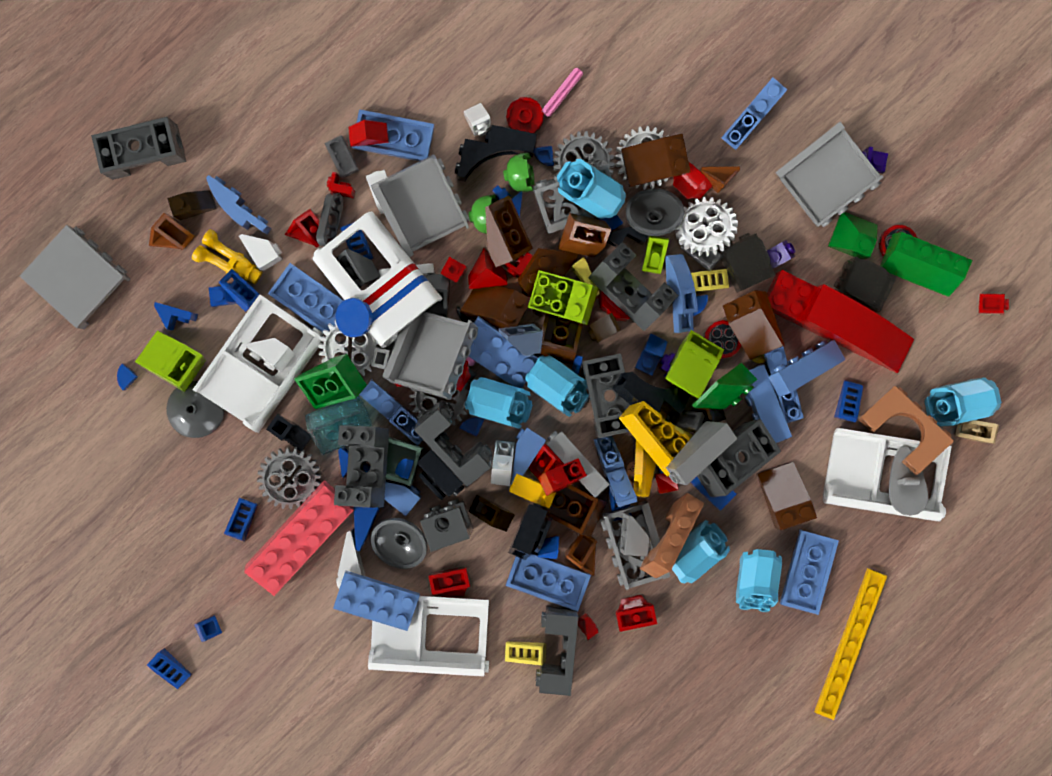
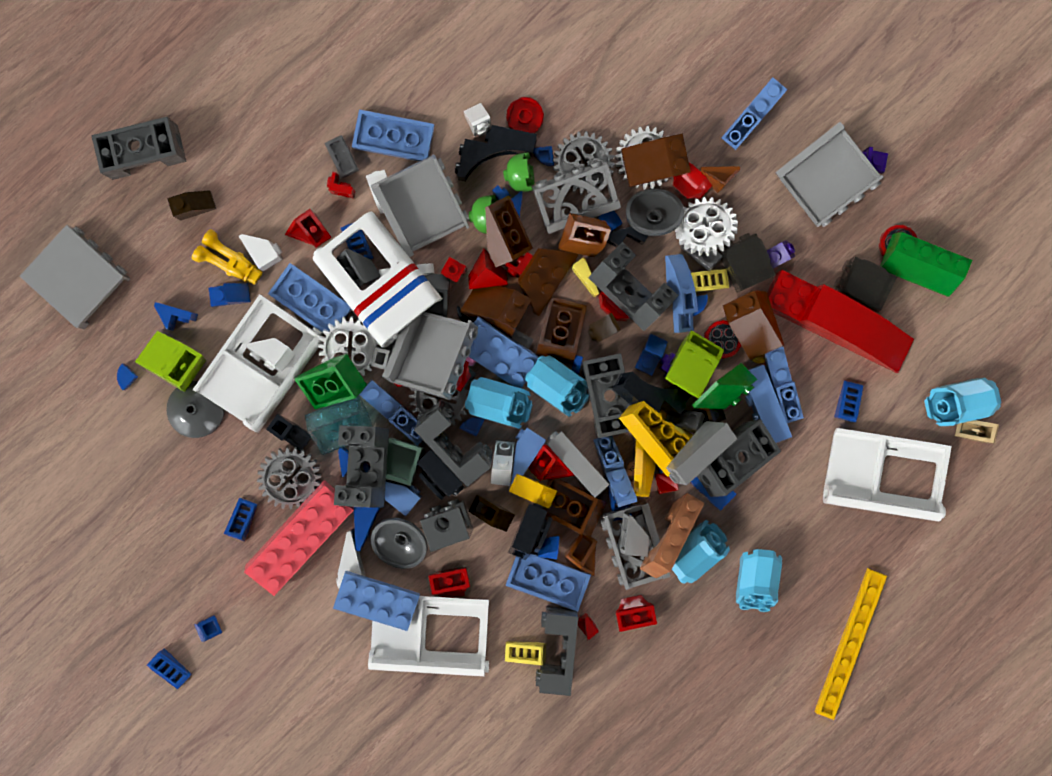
(169, 233): dark orange slope -> none
(232, 205): medium blue slope -> none
(243, 285): blue slope -> none
(332, 206): dark grey beam -> none
(354, 317): blue tile -> none
(368, 133): red slope -> none
(404, 468): blue tile -> none
(524, 338): sand blue slope -> none
(562, 92): bright pink axle -> none
(562, 477): red slope -> none
(563, 297): lime slope -> none
(591, 189): medium azure brick -> none
(655, 254): lime slope -> none
(786, 496): slope -> none
(806, 368): medium blue brick -> none
(809, 572): medium blue plate -> none
(854, 236): green slope -> none
(906, 490): light grey shield -> none
(933, 438): nougat arch -> none
(993, 304): red bracket -> none

